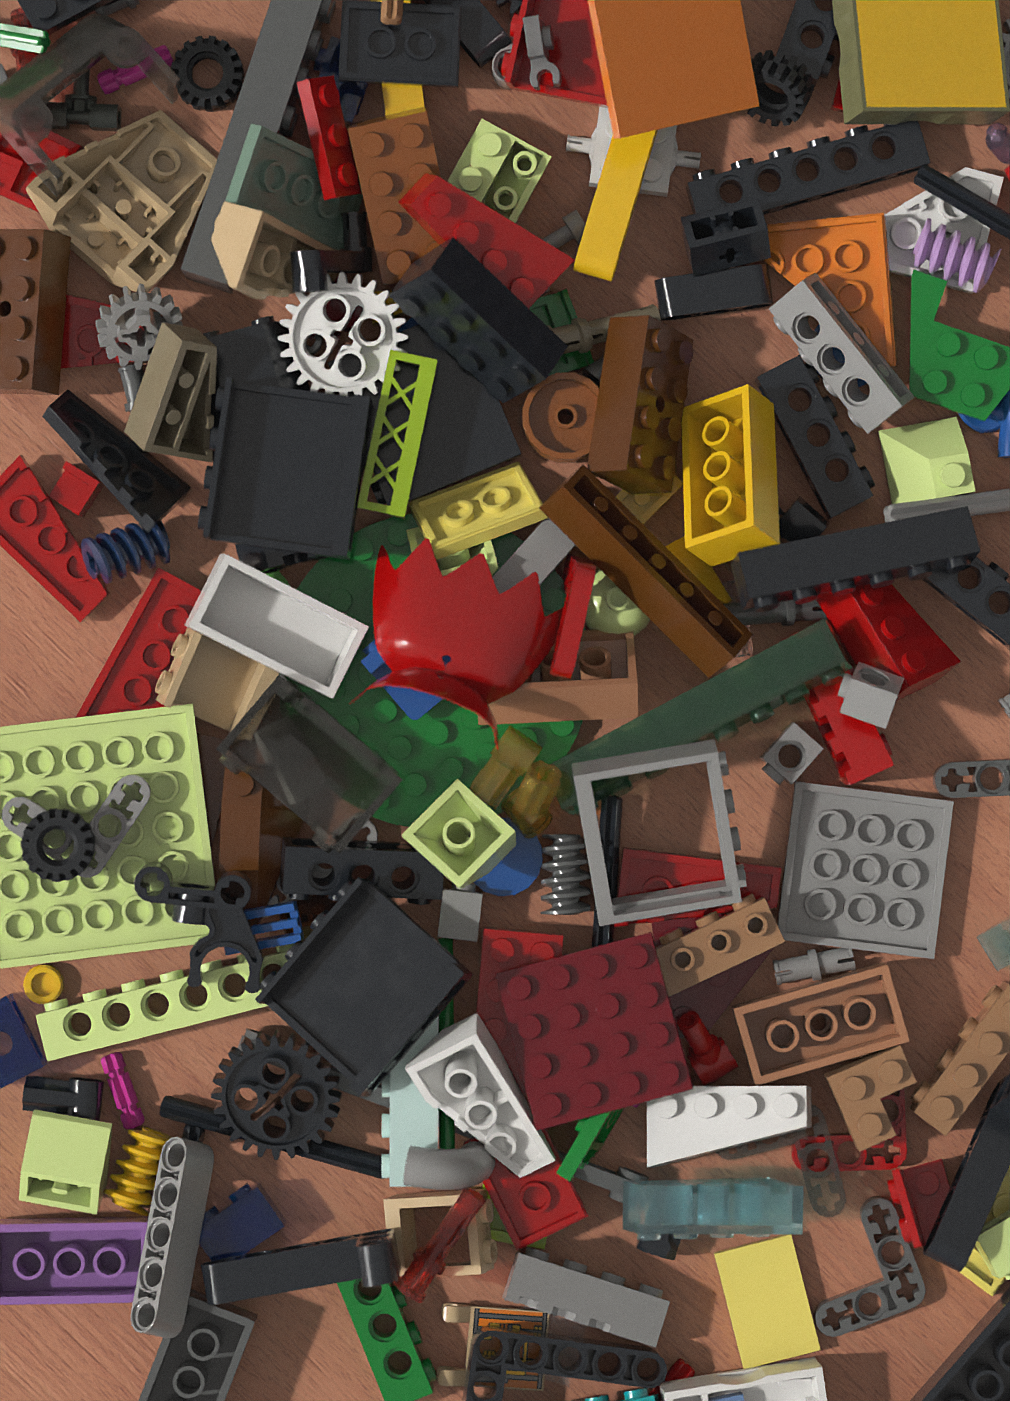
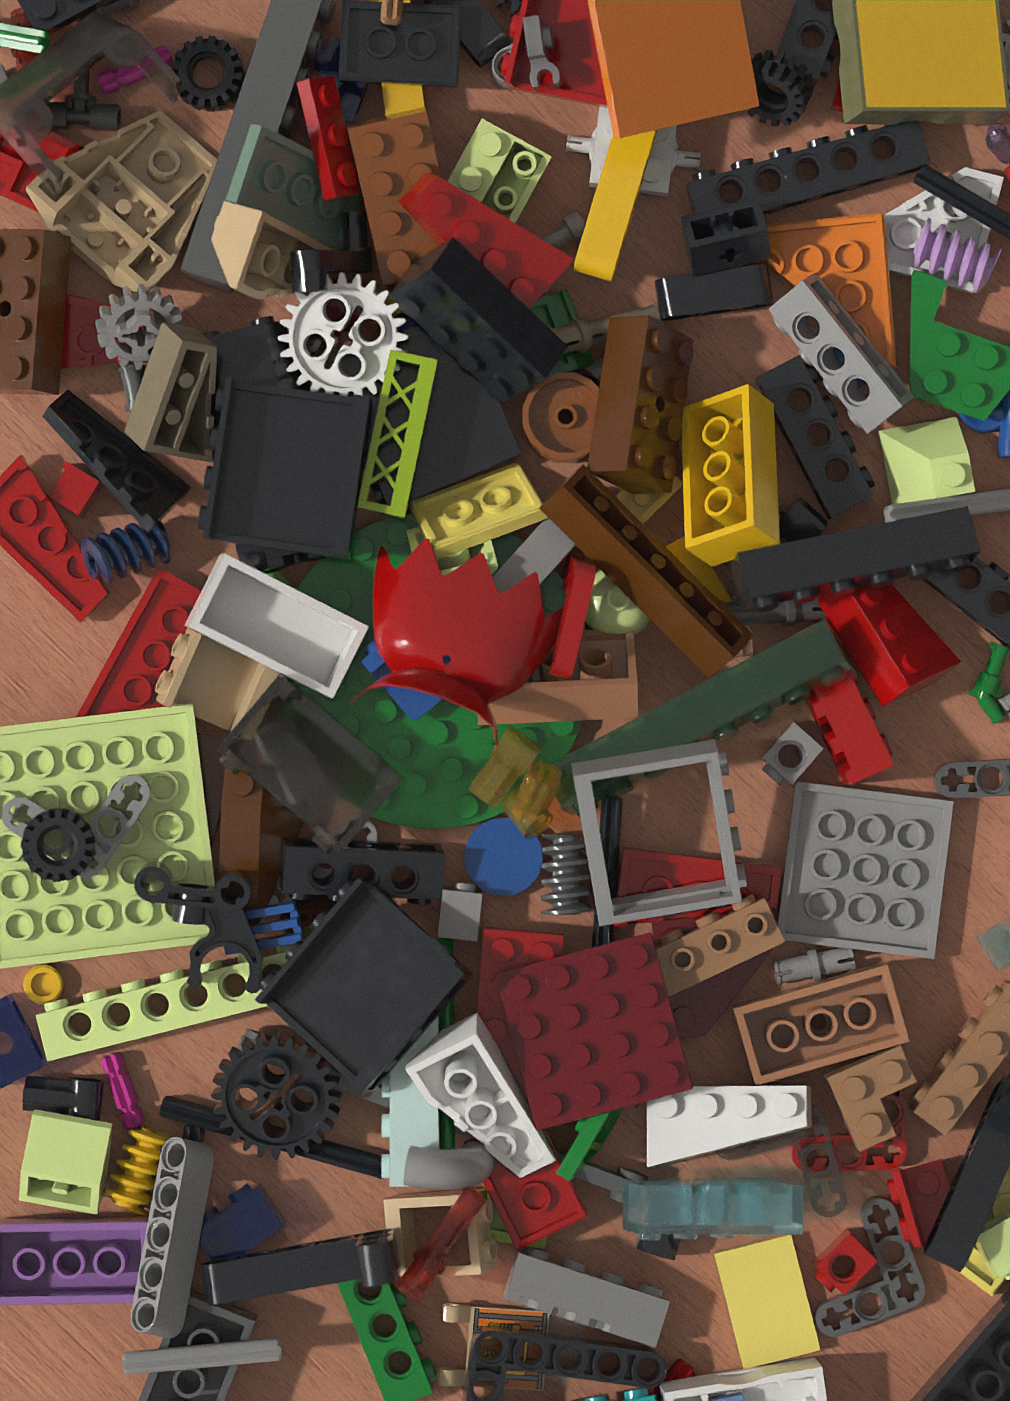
(202, 1356): none -> light grey axle
(461, 836): yellowish green slope -> none
(707, 1052): red pin -> none
(849, 1245): none -> red brick
(870, 694): light grey brick -> none
(989, 684): none -> green piece

